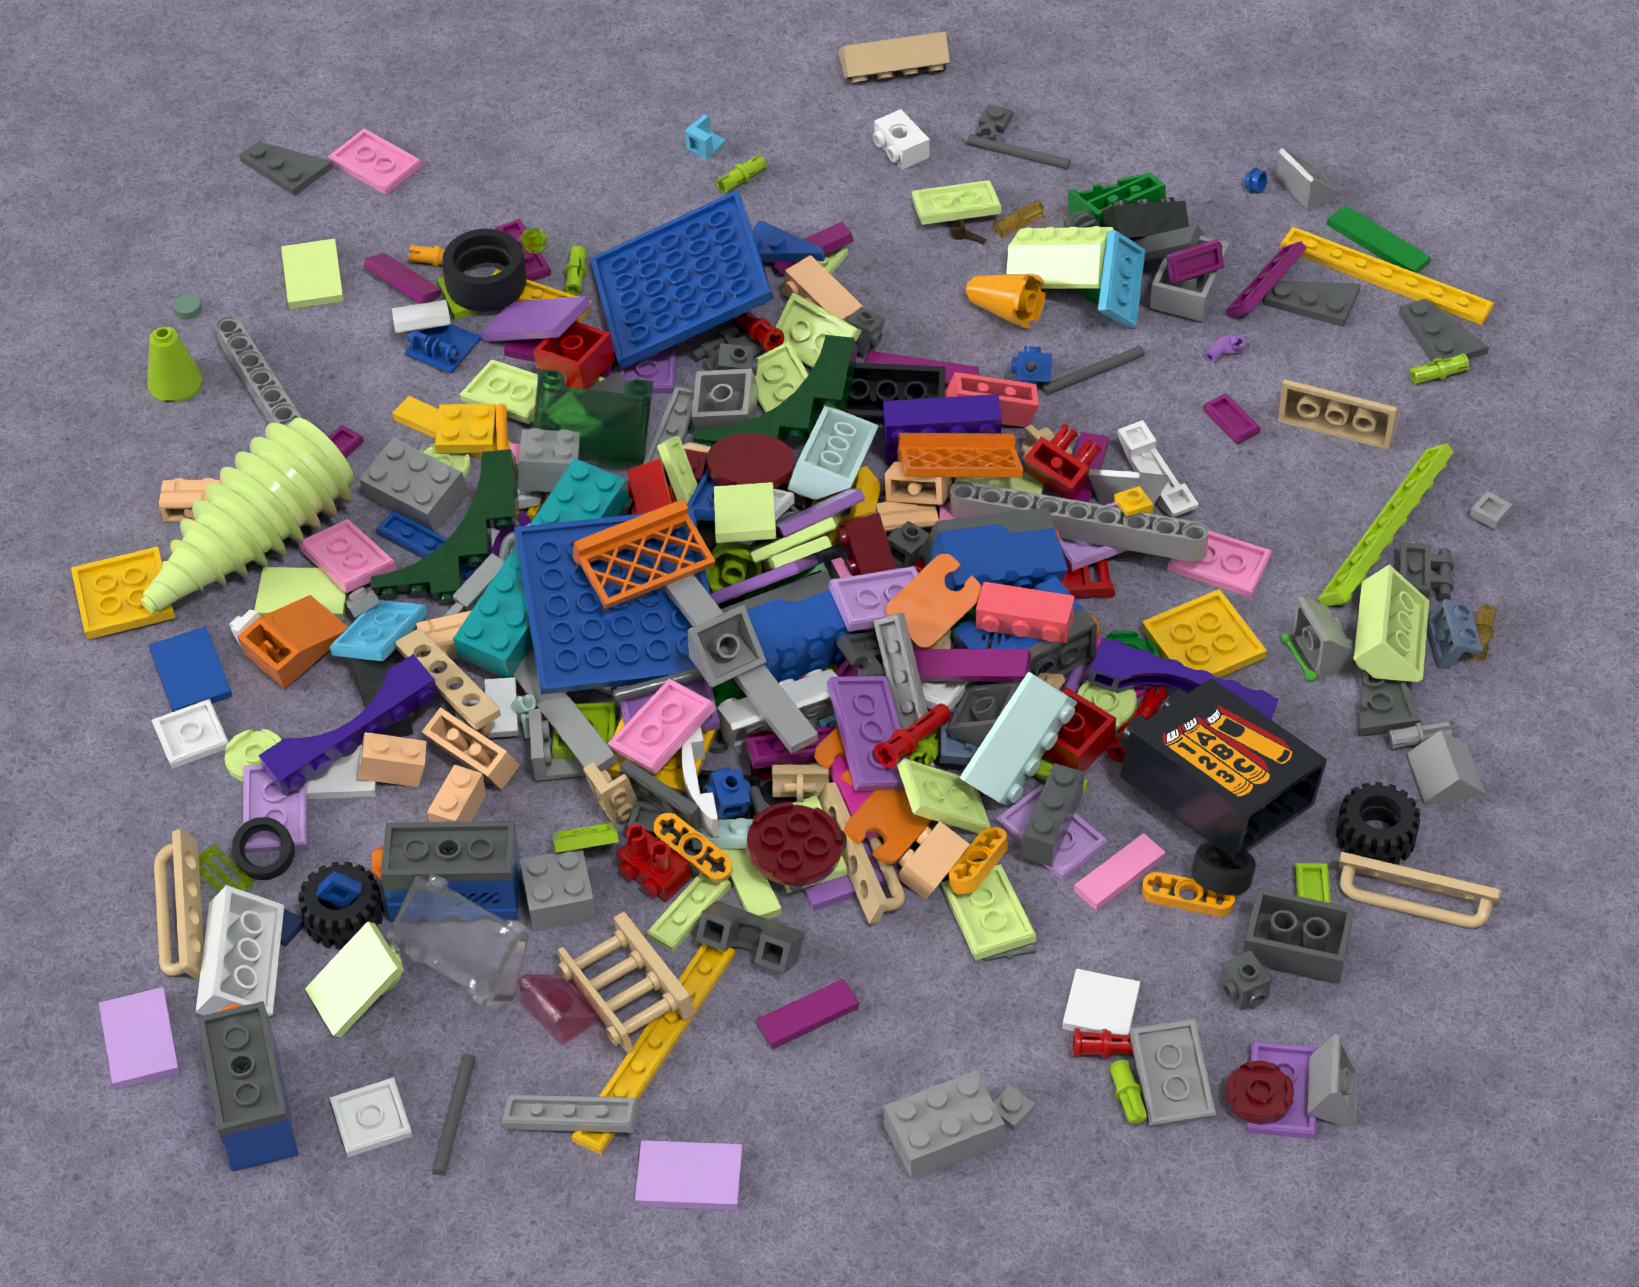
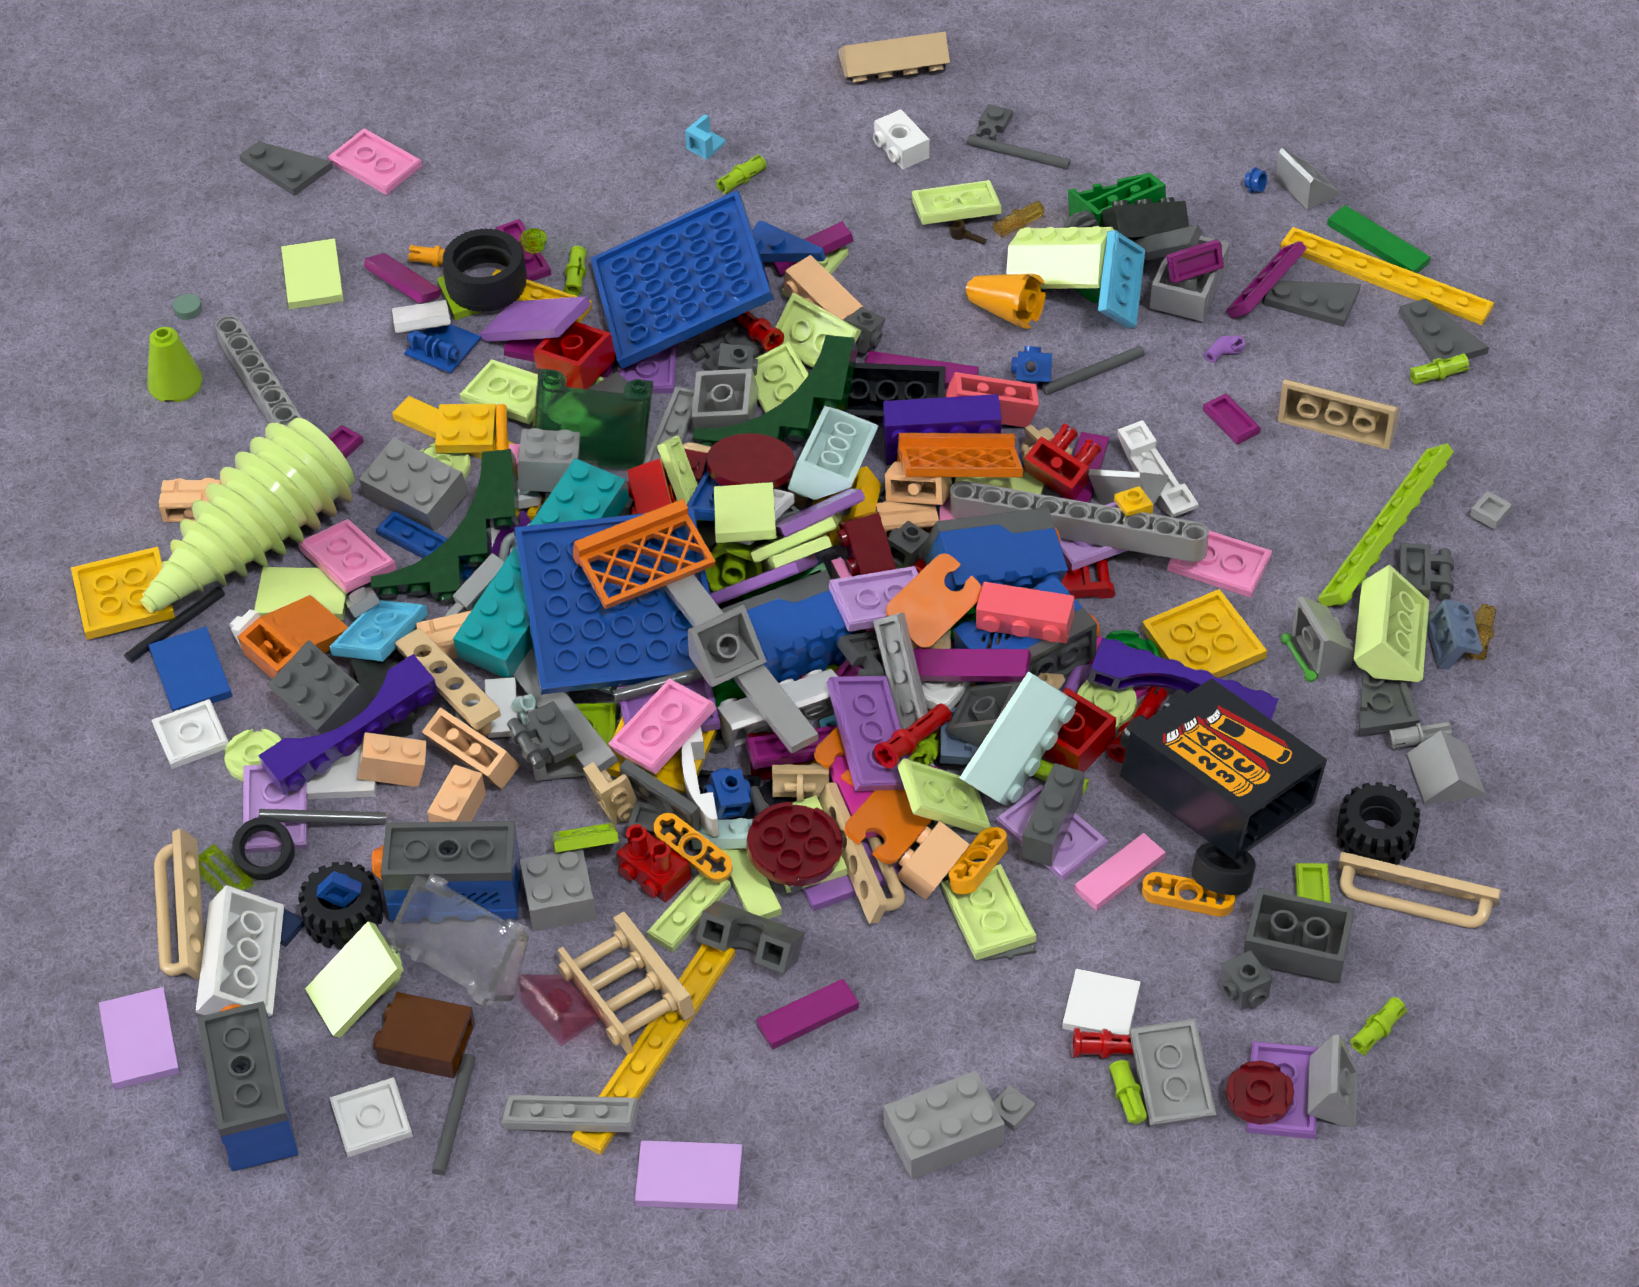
(175, 624): none -> black bar
(320, 689): none -> dark grey brick
(322, 816): none -> dark grey bar
(424, 1034): none -> reddish brown brick
(553, 731): none -> dark grey plate
(1378, 1025): none -> lime pin

